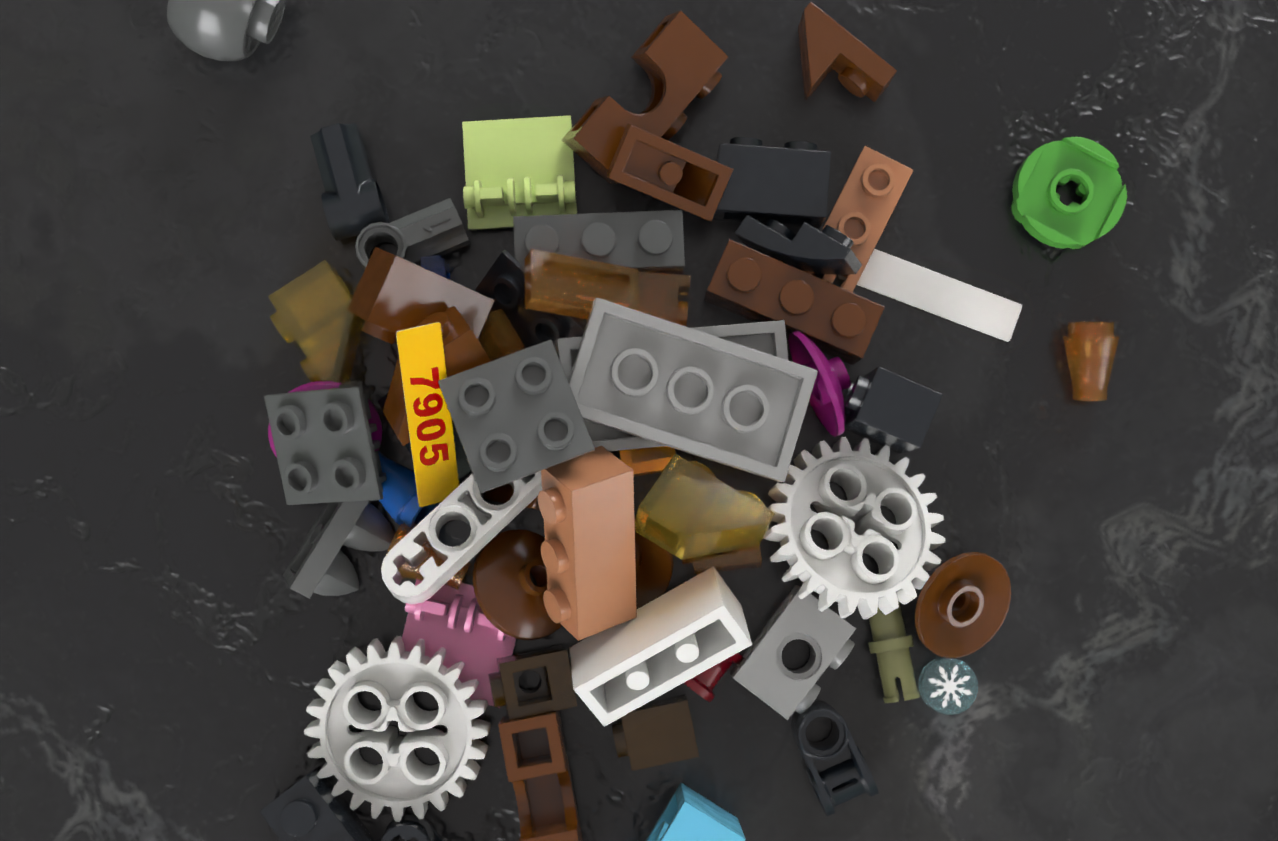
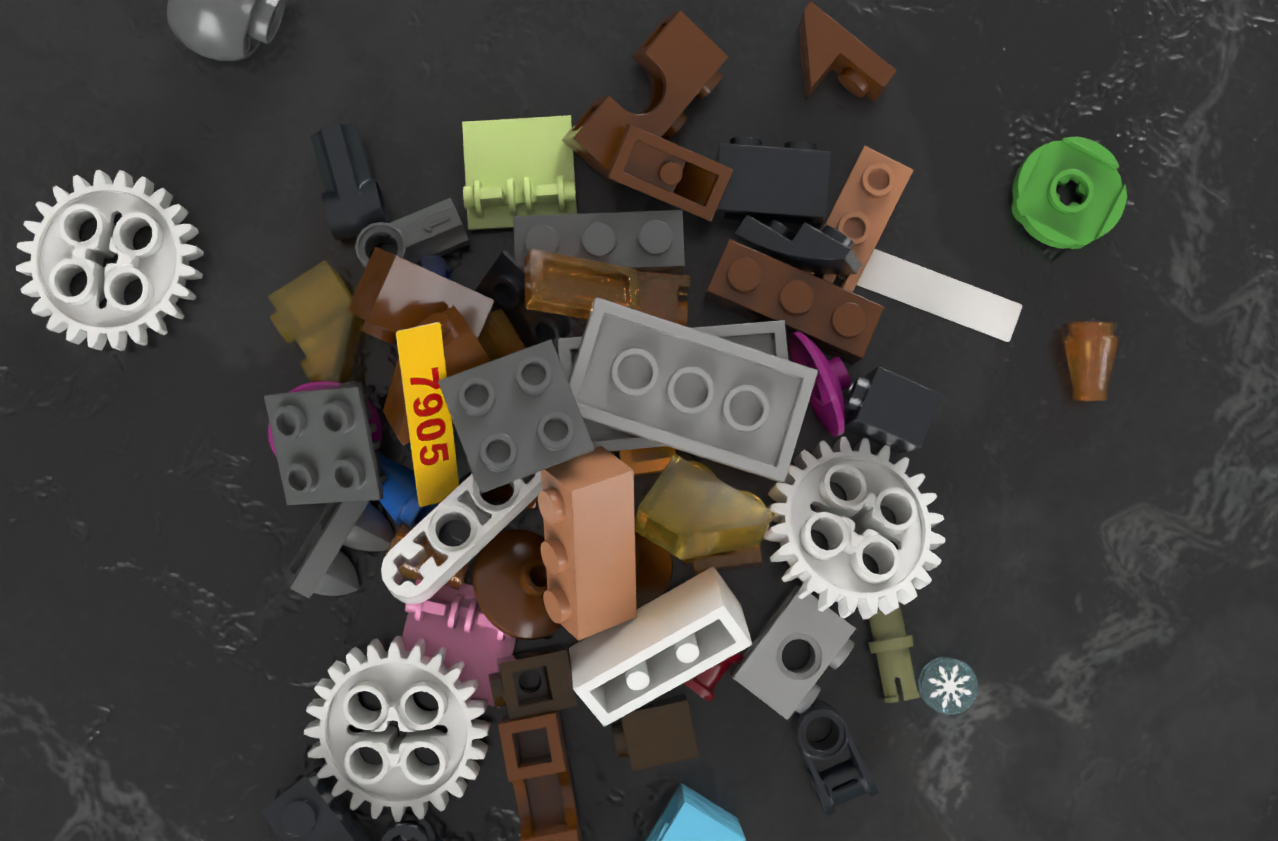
(60, 255): none -> white gear
(963, 605): reddish brown dish -> none

